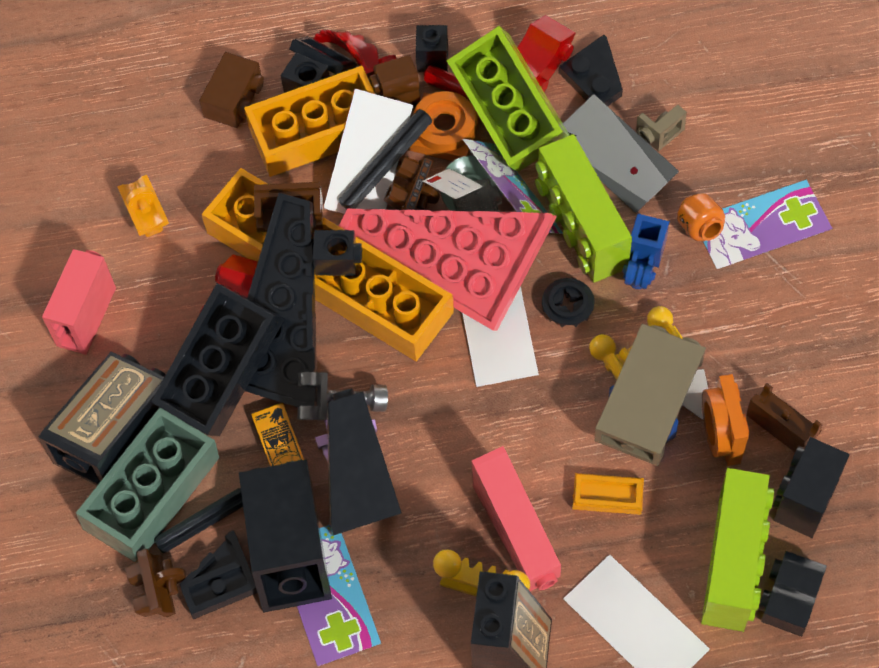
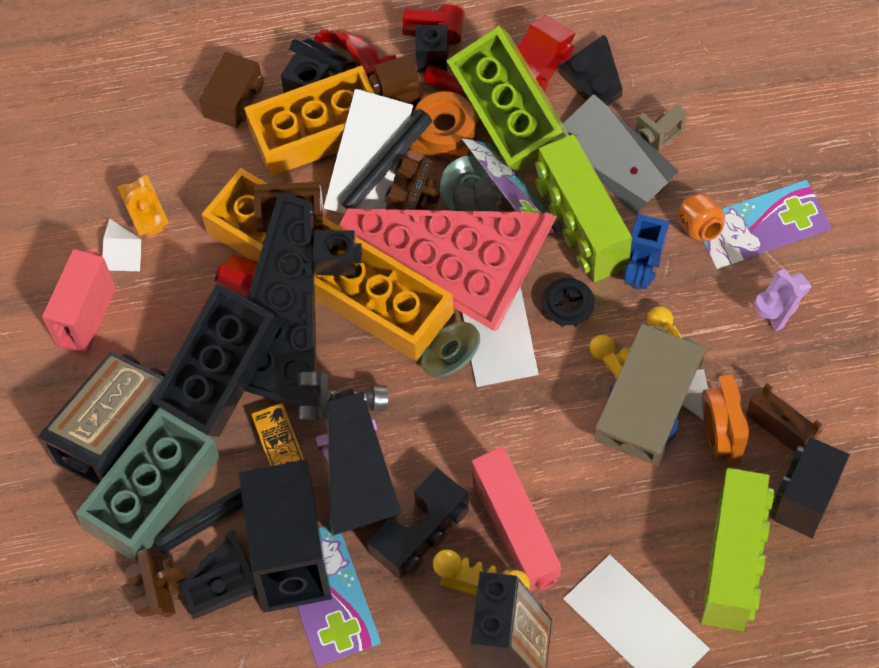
(121, 248): none -> white sticker
(402, 547): none -> black arch
(445, 15): none -> red piece
(451, 349): none -> sand green dish
(452, 183): white sticker -> none
(608, 493): light orange tile -> none
(781, 298): none -> lavender hips
(792, 594): black brick -> none

